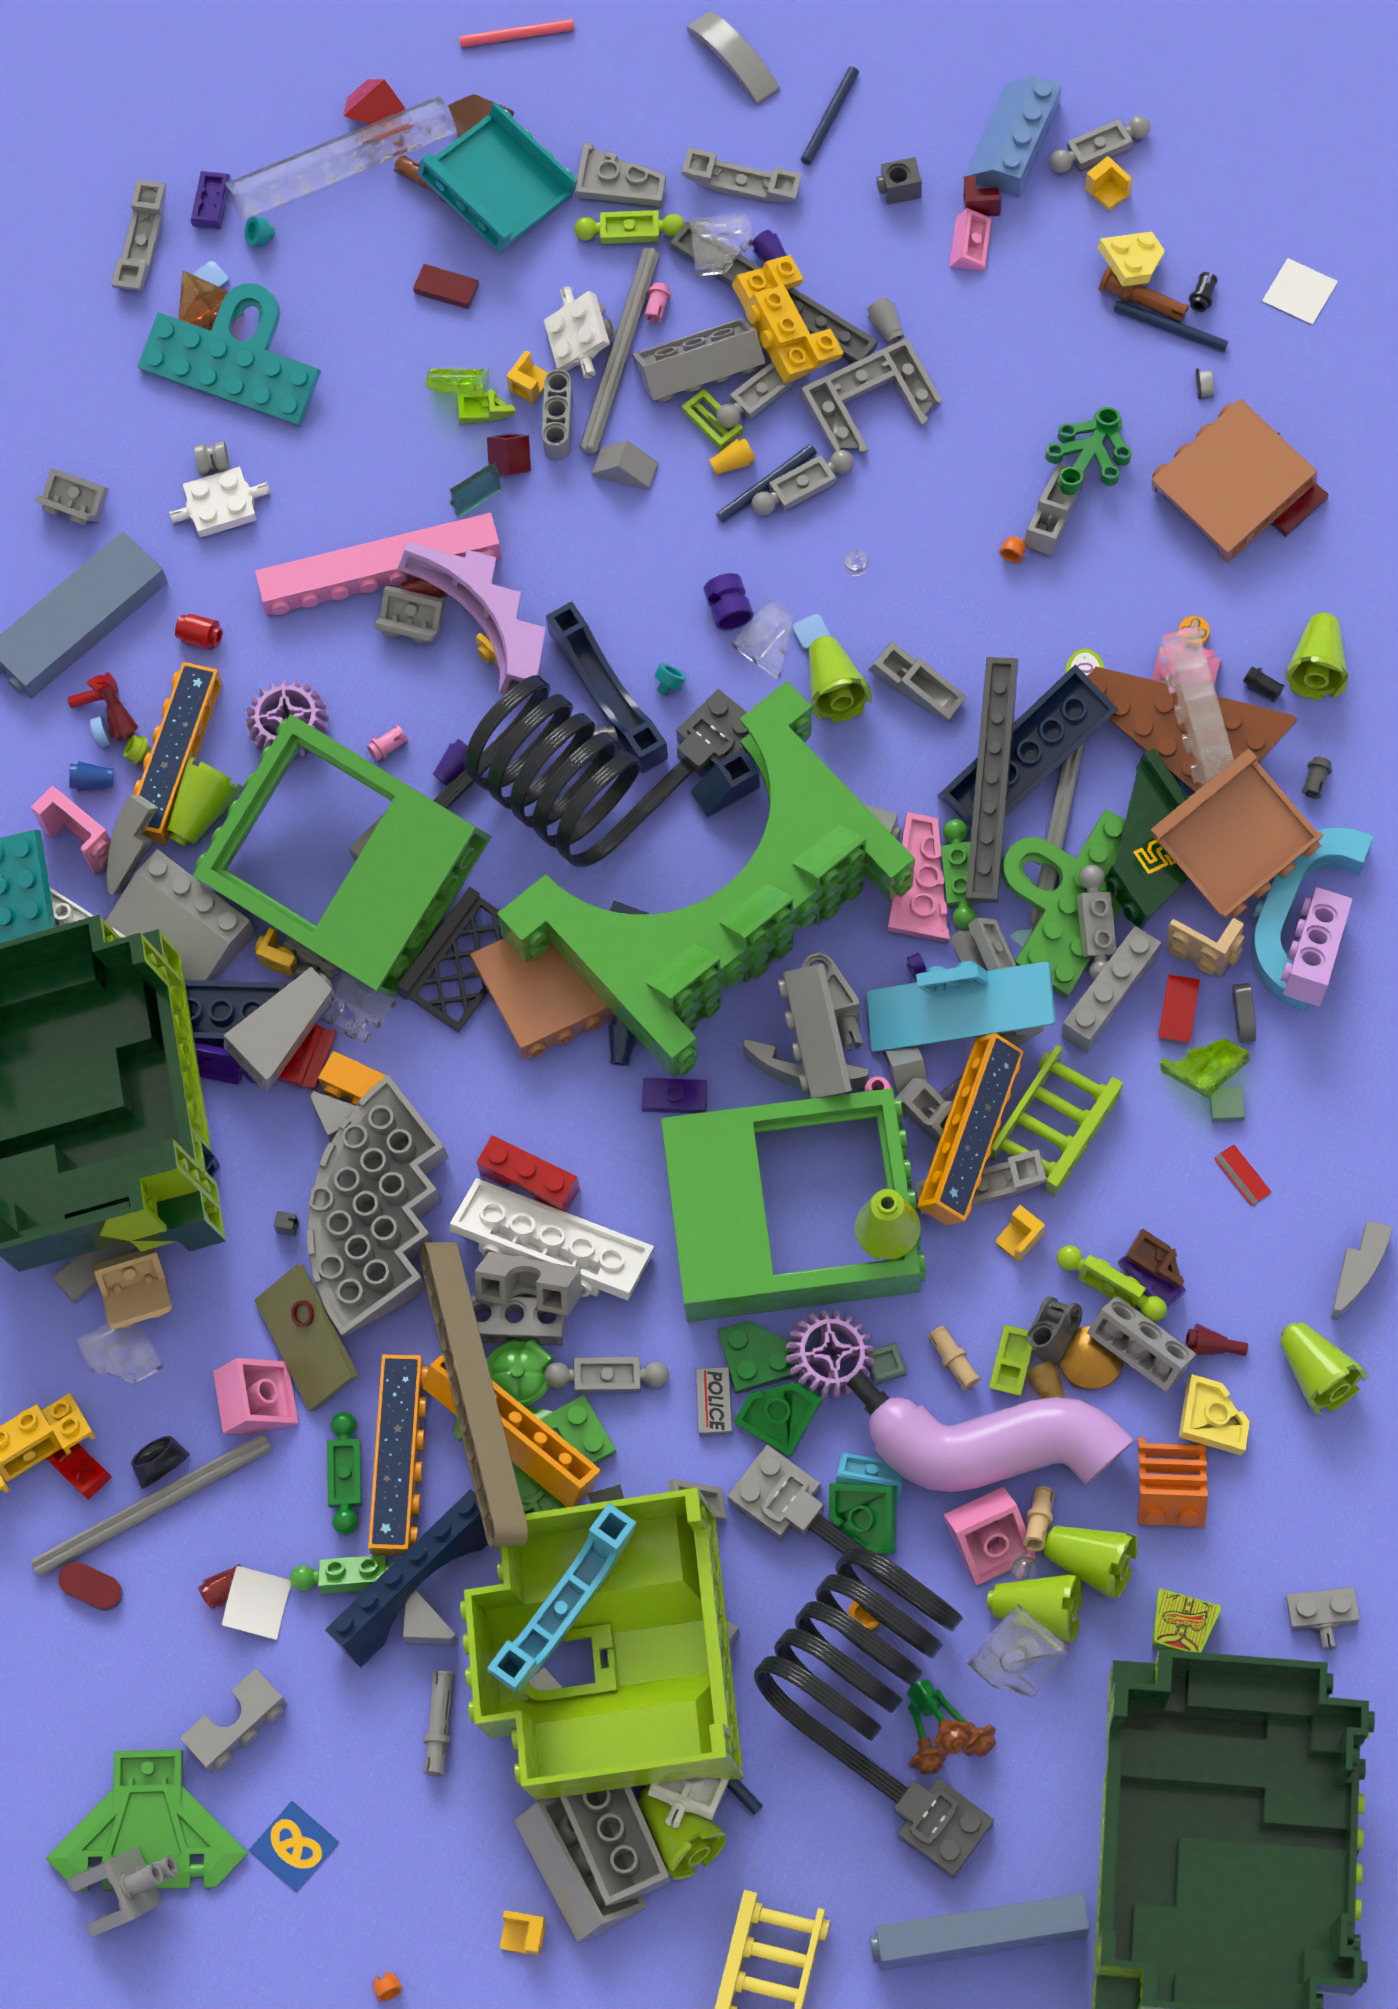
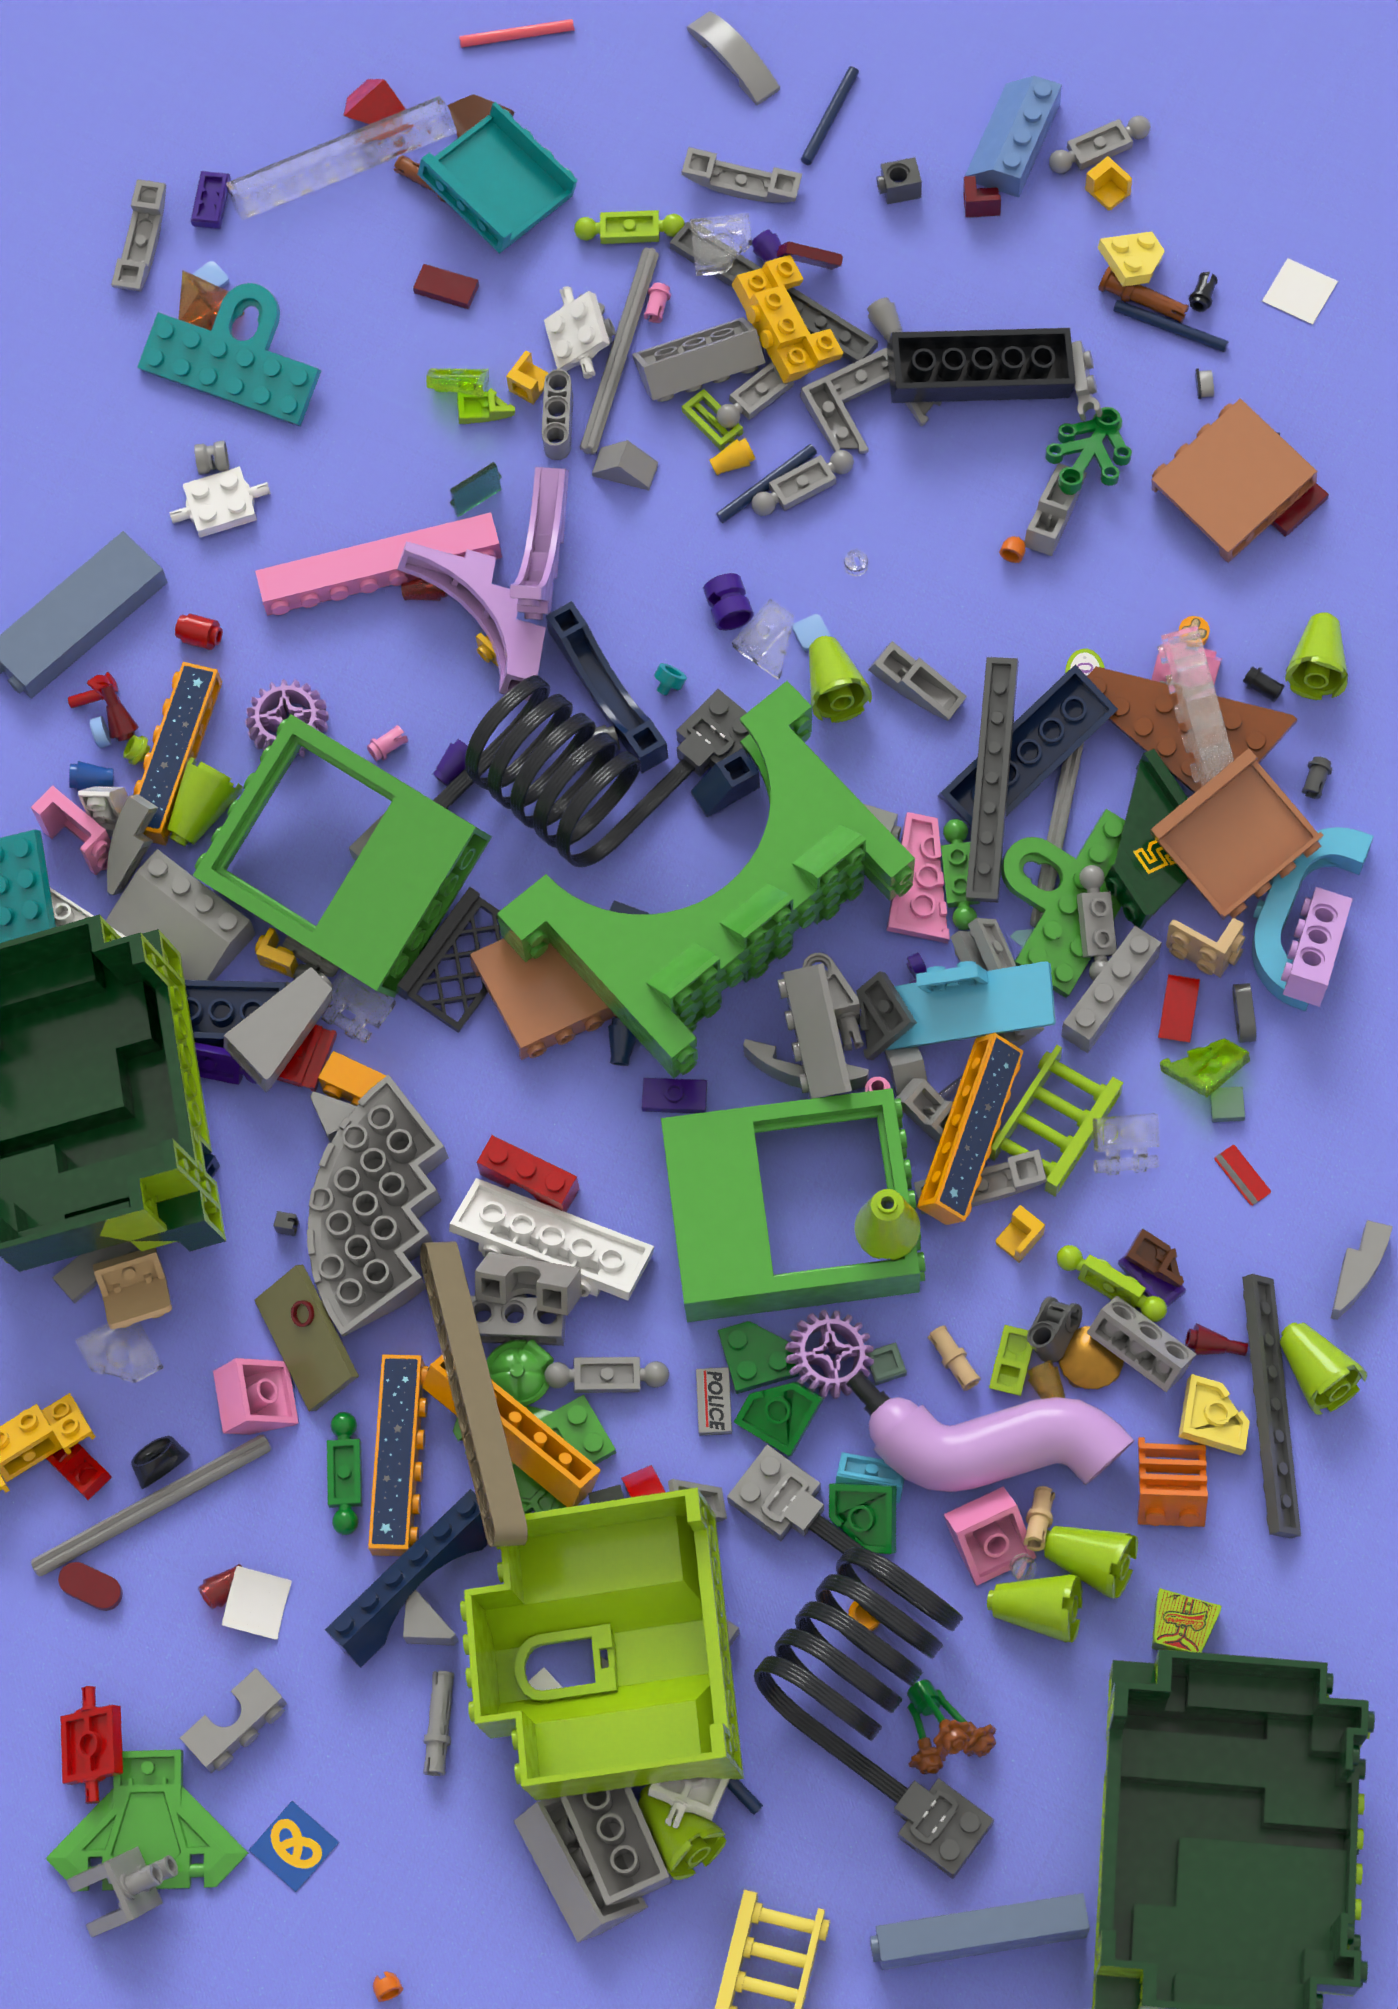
(73, 496): light grey bracket -> none
(91, 1744): none -> red plate
(104, 804): none -> white slope
(258, 231): teal tile -> none
(340, 1574): bright green plate -> none
(410, 615): light grey bracket -> none
(509, 453): dark red panel -> none
(523, 1933): yellow panel -> none
(526, 1655): medium azure arch -> none
(541, 553): none -> lavender arch
(611, 179): light grey wing -> none
(642, 1482): none -> red slope
(810, 255): none -> dark red tile
(882, 1014): none -> dark grey wing
(970, 240): bright pink slope -> none
(980, 365): none -> black brick
(1018, 1654): clear slope -> none
(1085, 384): none -> light grey plate
(1125, 1133): none -> clear plate
(1271, 1406): none -> dark grey plate
(1323, 1612): light grey plate -> none

